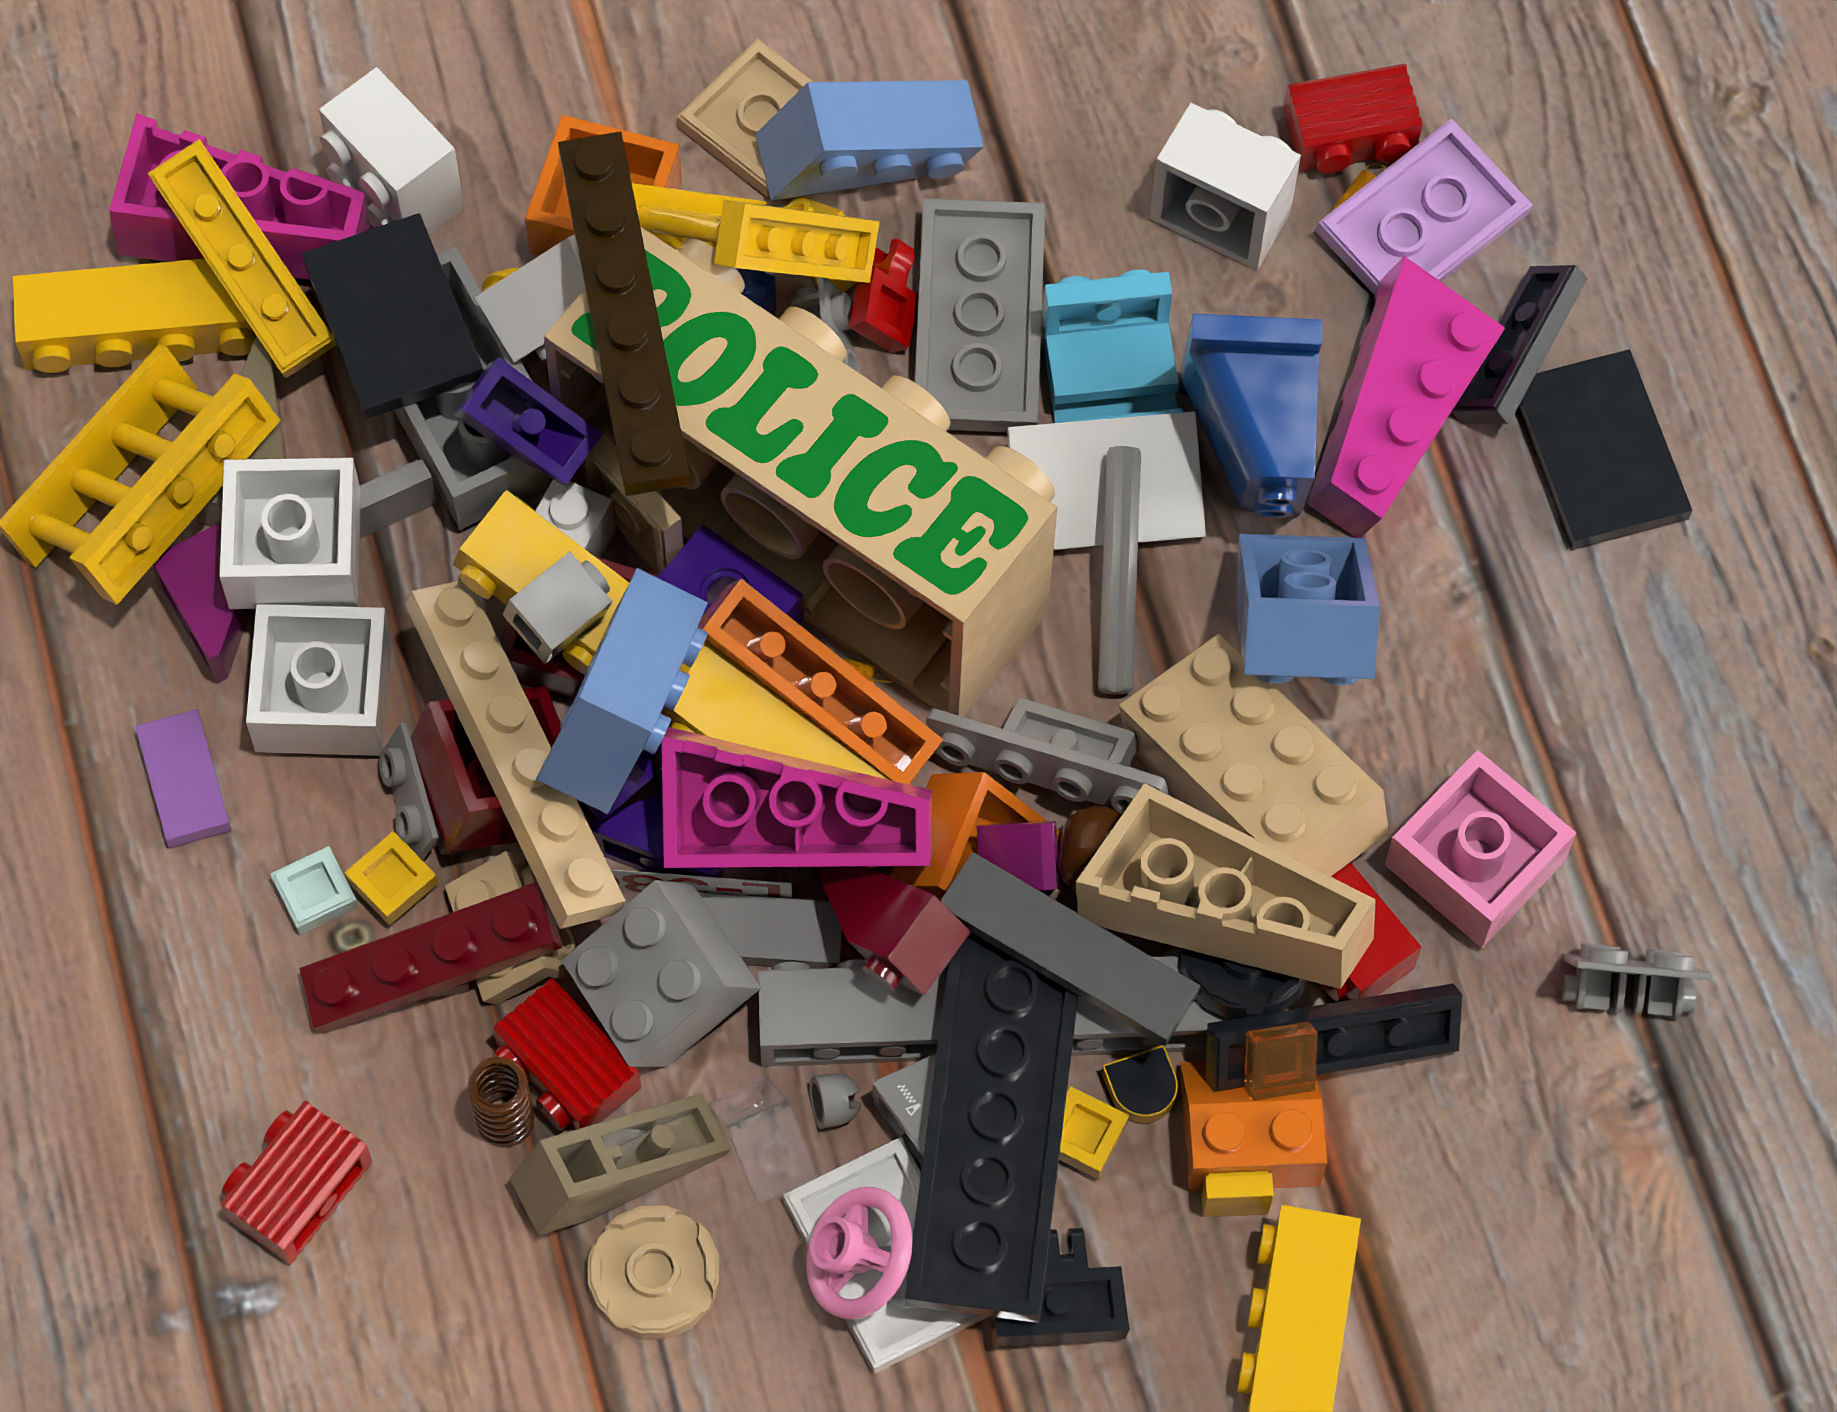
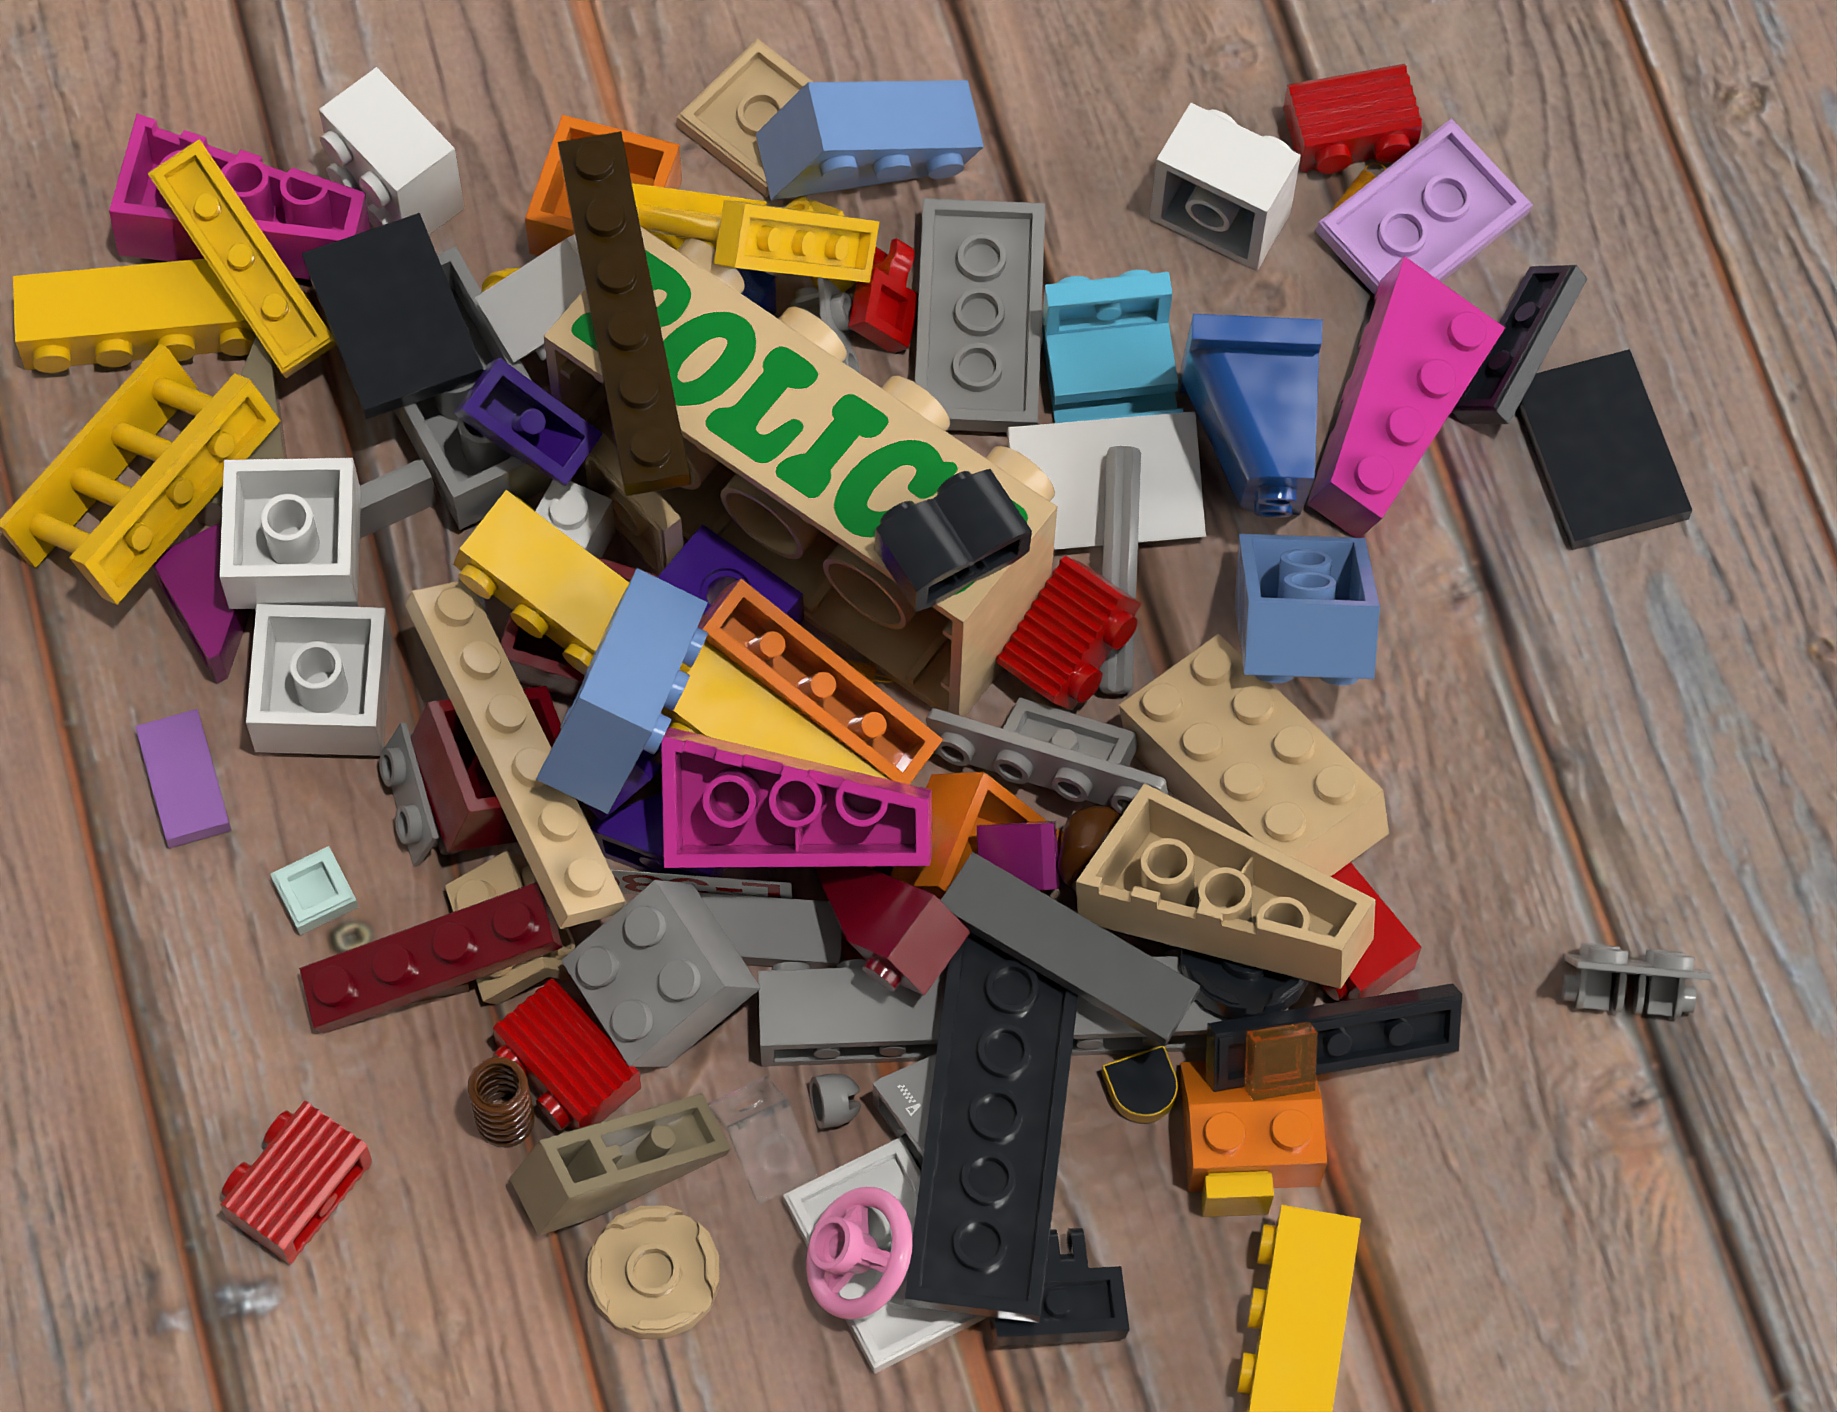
(391, 878): yellow plate -> none
(559, 606): light grey brick -> none
(952, 538): none -> black brick
(1070, 634): none -> red brick
(1090, 1132): yellow plate -> none
(1479, 848): bright pink brick -> none

